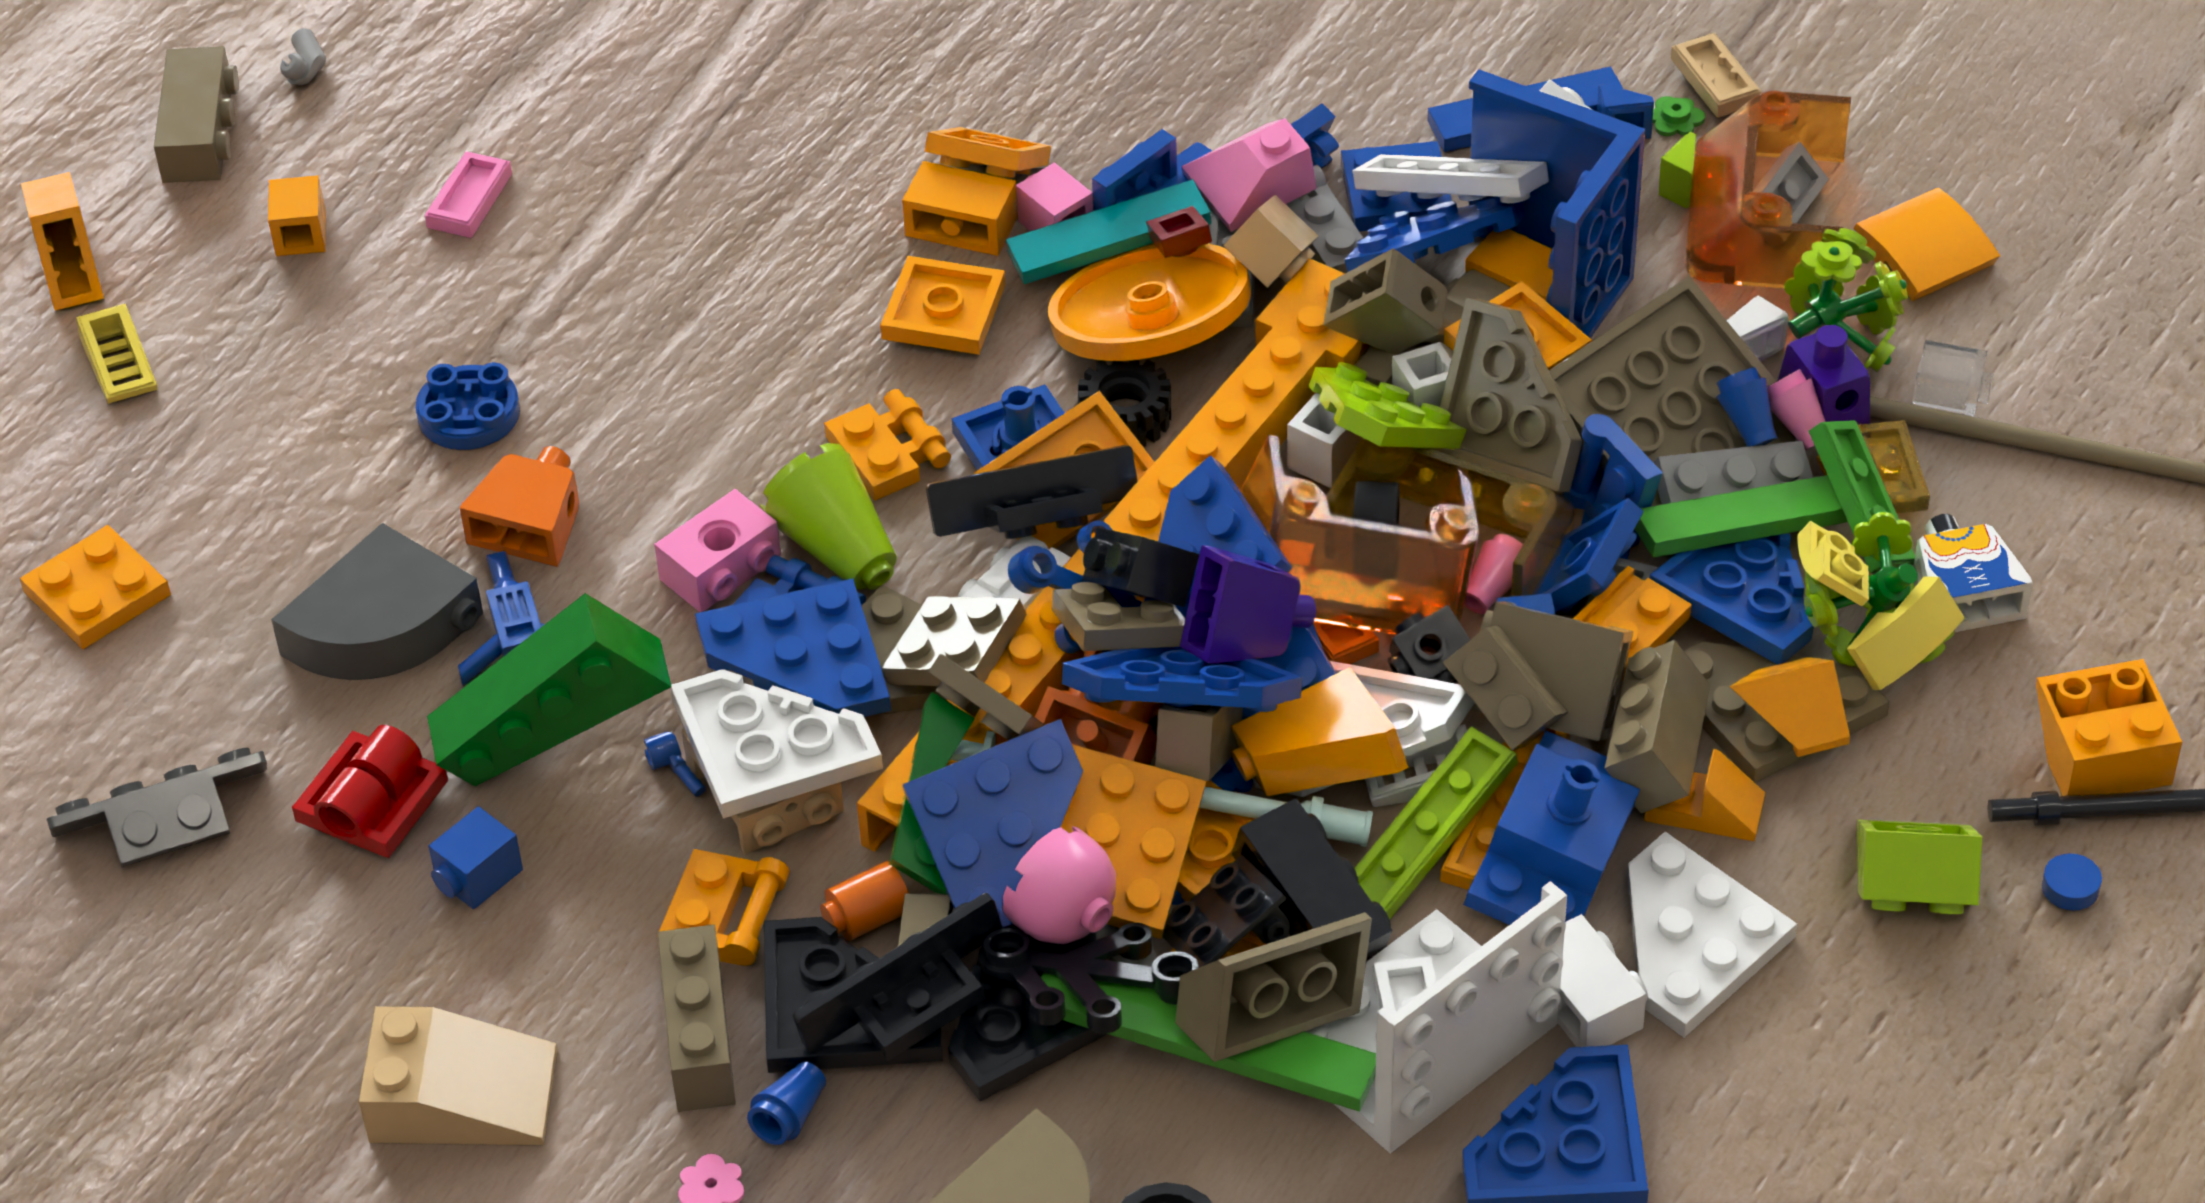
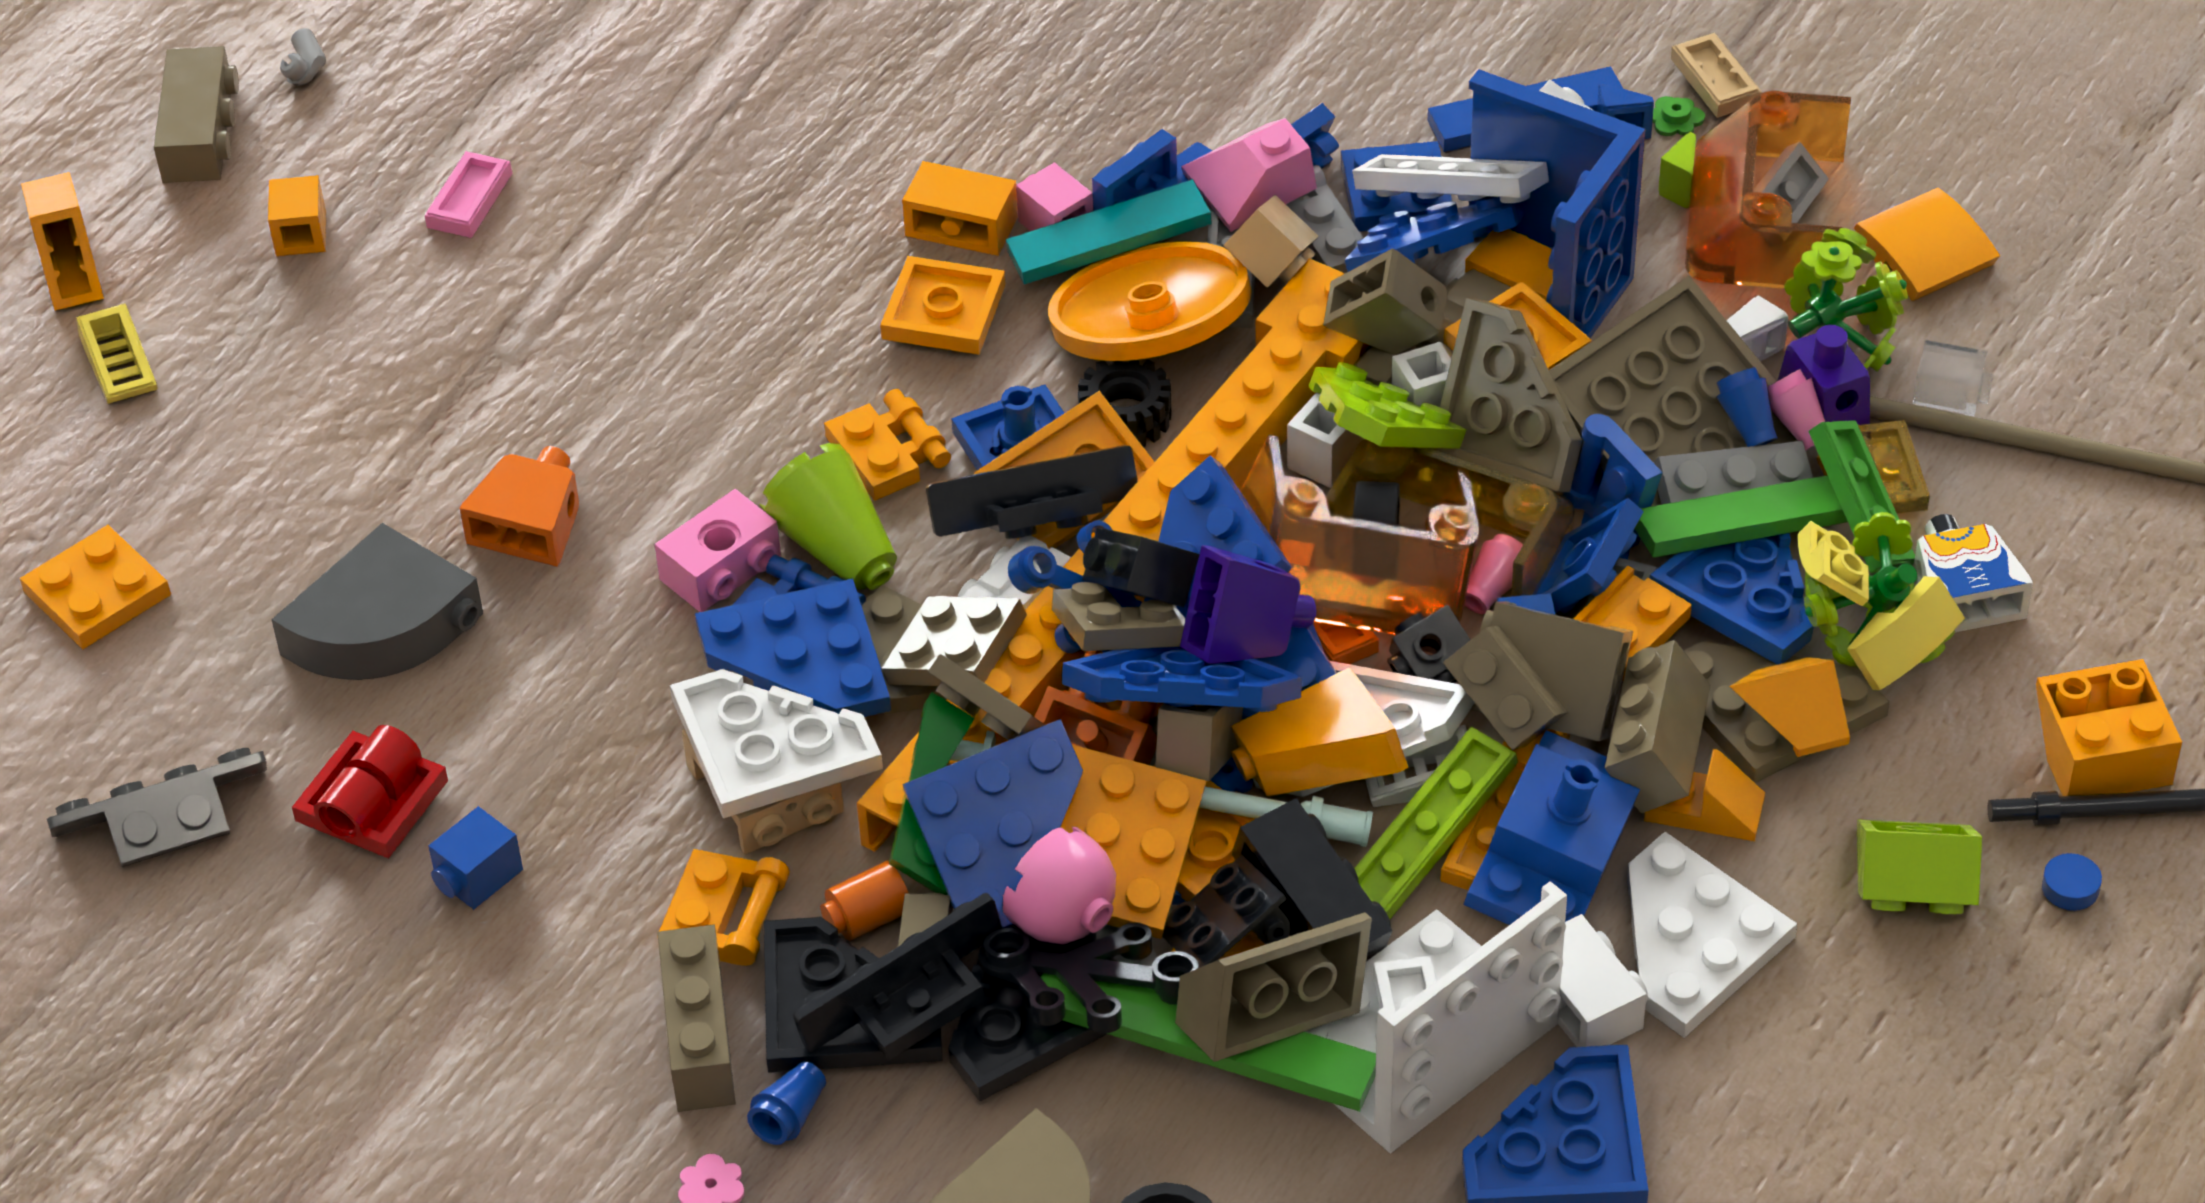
(454, 1080): tan slope -> none
(467, 405): blue tile -> none
(511, 614): blue piece -> none
(547, 690): green wedge -> none
(664, 751): blue hand -> none
(1000, 153): light orange plate -> none
(1179, 232): dark red plate -> none

